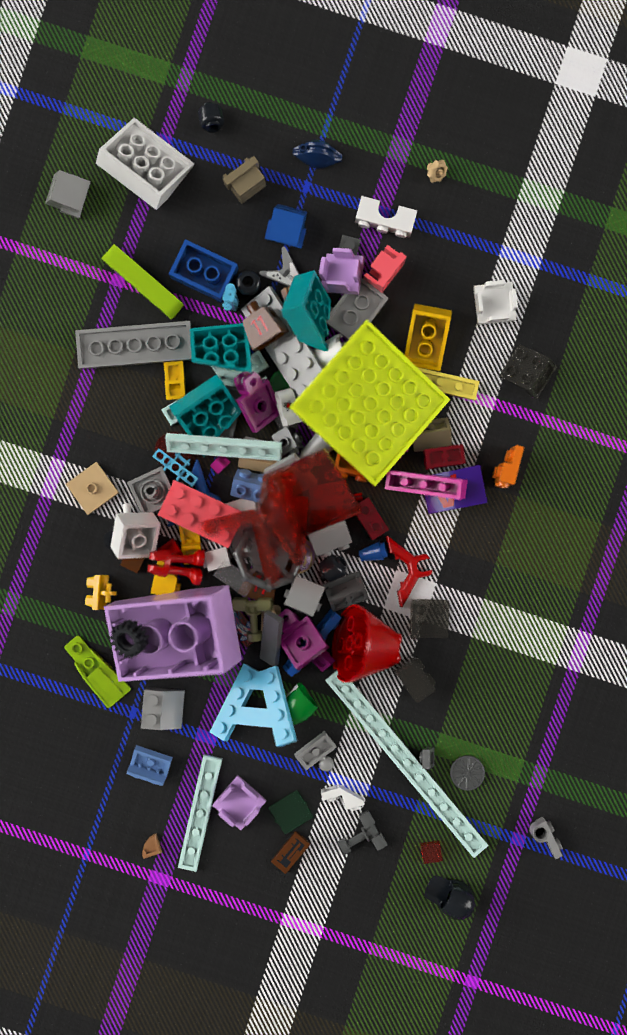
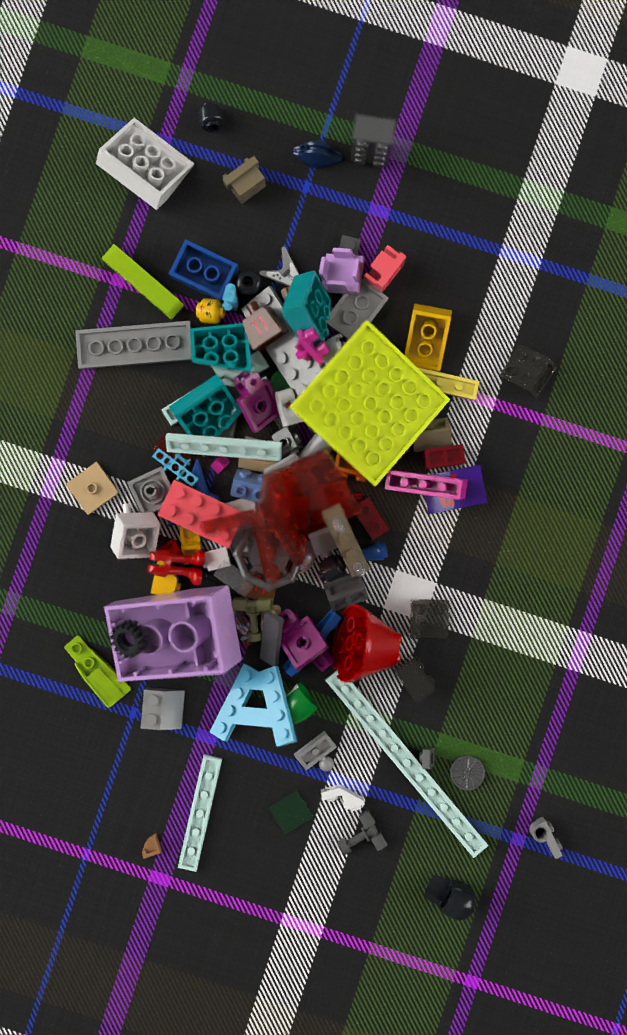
(68, 193): light grey plate -> none
(101, 592): yellow hips -> none
(133, 564): reddish brown tile -> none
(149, 765): medium blue bracket -> none
(174, 380): yellow slope -> none
(210, 311): none -> yellow head
(239, 803): lavender panel -> none
(287, 226): blue plate -> none
(290, 852): reddish brown tile -> none
(304, 596): light grey plate -> none
(308, 347): none -> dark pink hips
(345, 541): none -> dark tan piece
(369, 216): white arch -> none
(372, 140): none -> dark grey brick
(411, 562): red piece -> none
(431, 852): clear red tile -> none
(437, 170): tan piece -> none
(495, 302): white panel -> none
(506, 473): orange plate -> none

